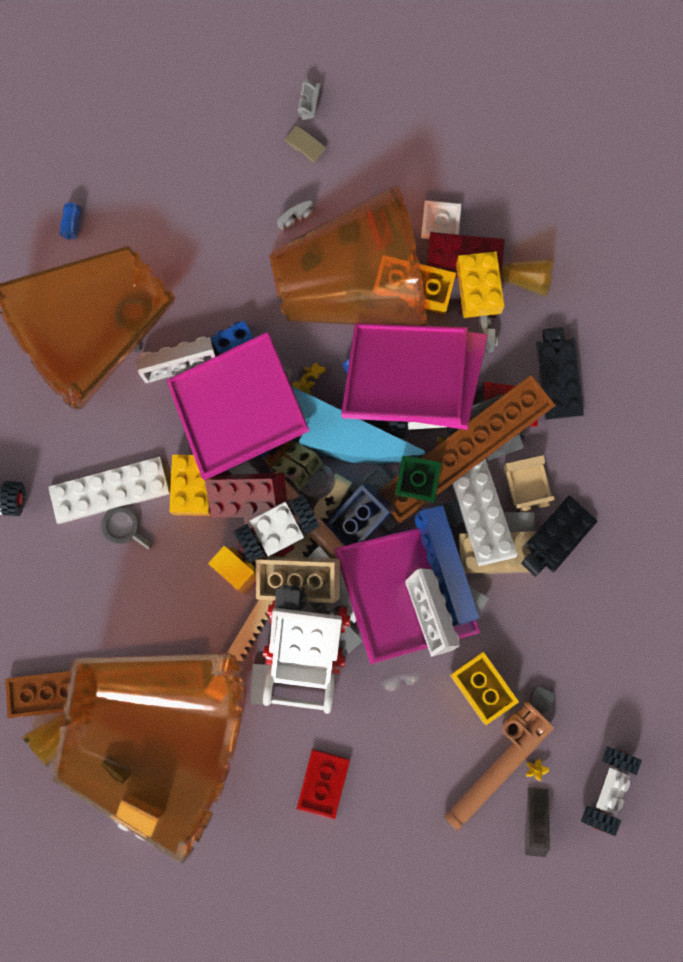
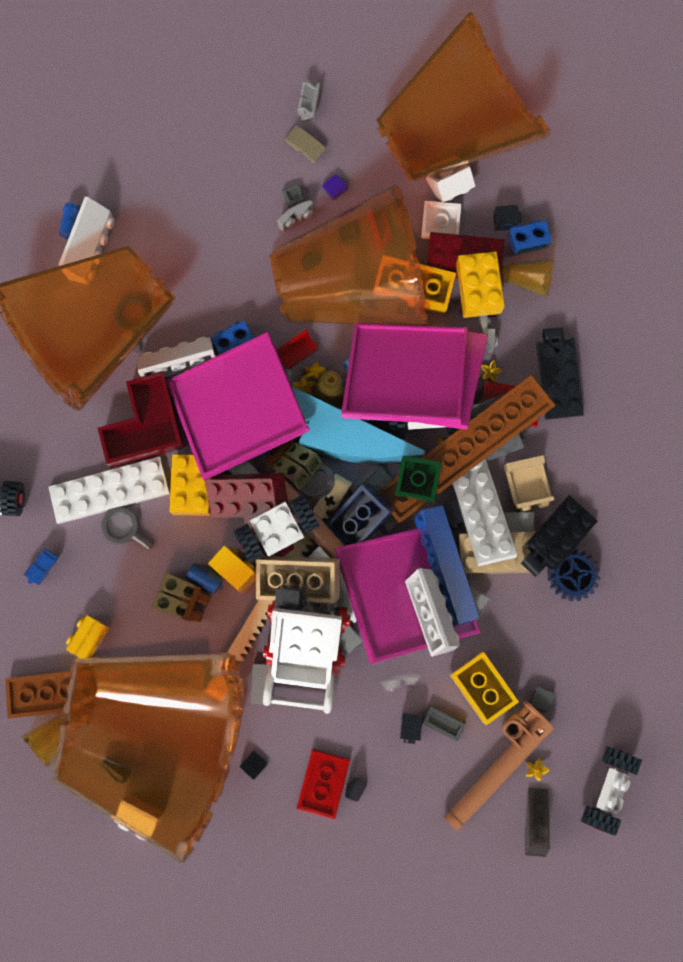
(40, 567): none -> blue piece
(87, 637): none -> yellow brick
(88, 232): none -> white slope
(151, 431): none -> dark red piece
(186, 601): none -> olive hips
(207, 579): none -> blue piece
(253, 765): none -> black slope
(293, 195): none -> dark grey tile
(296, 349): none -> red panel
(330, 388): none -> clear yellow cone
(334, 187): none -> dark purple tile
(355, 789): none -> black slope
(410, 728): none -> black brick
(443, 723): none -> dark grey tile
(451, 183): none -> white slope
(457, 109): none -> clear orange cone
(491, 371): none -> yellow plant
(506, 217): none -> black brick
(531, 241): none -> blue brick
(572, 566): none -> dark blue gear

